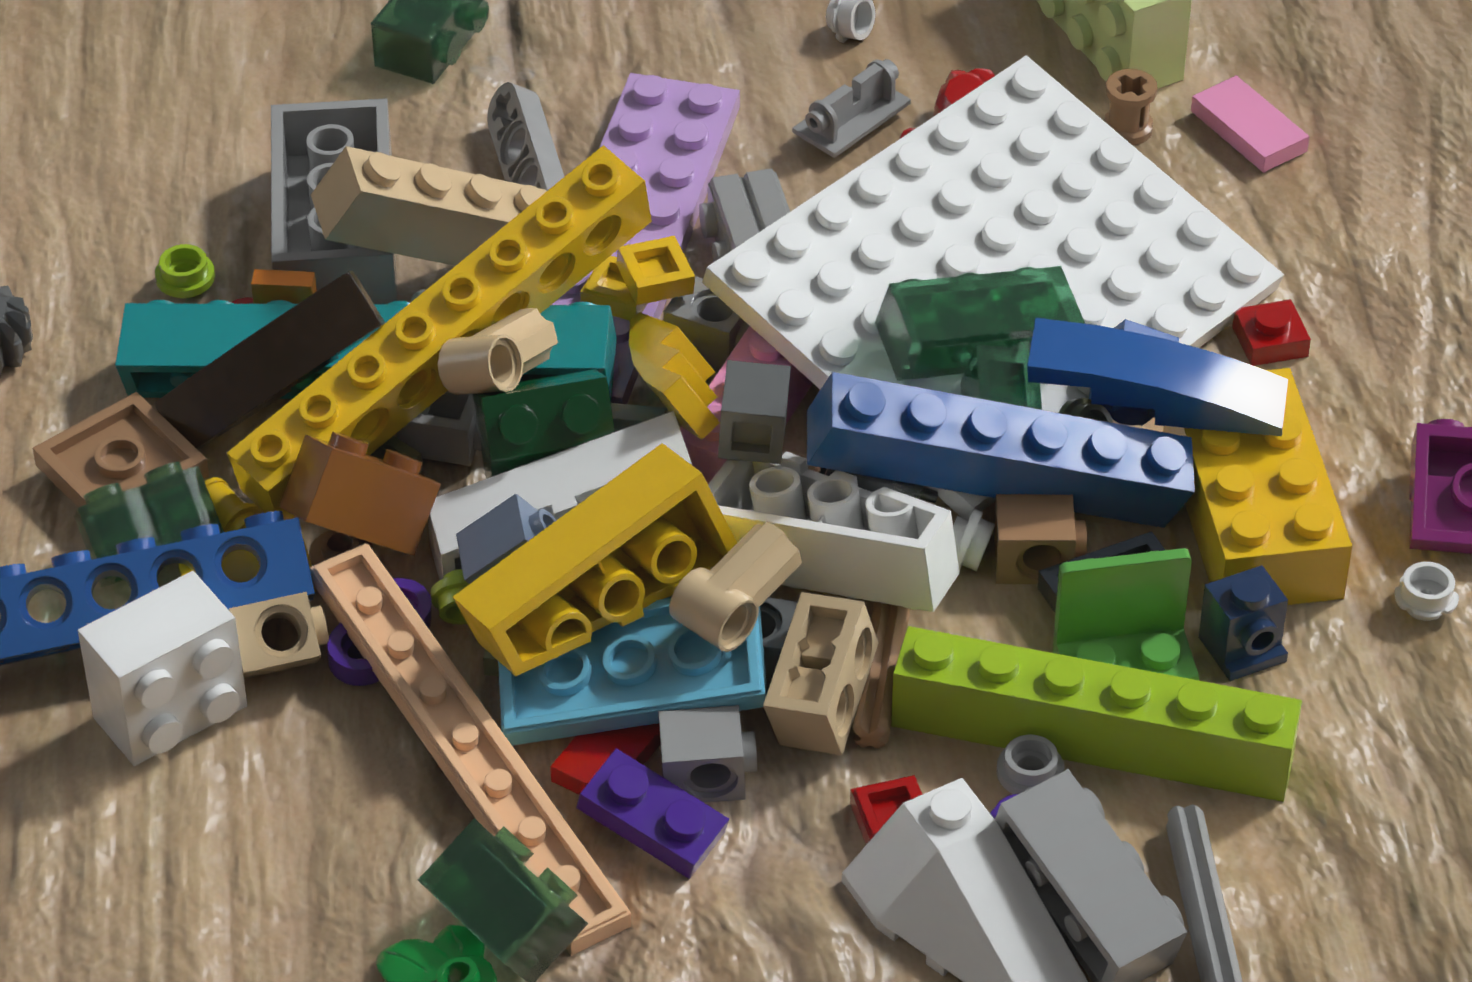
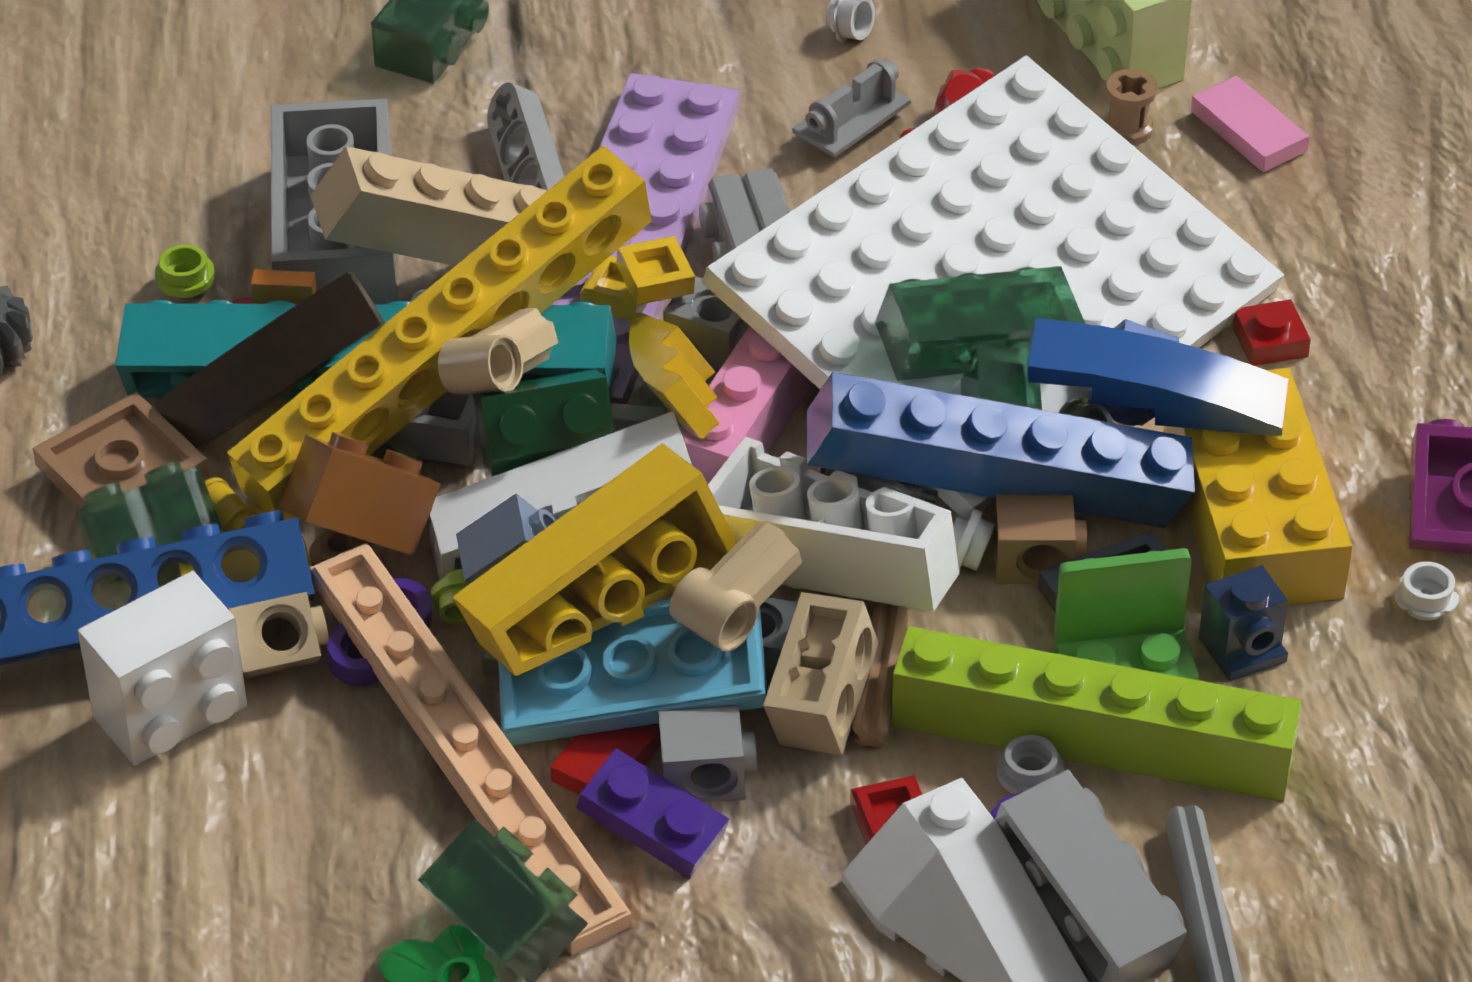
(754, 412): dark grey brick -> none

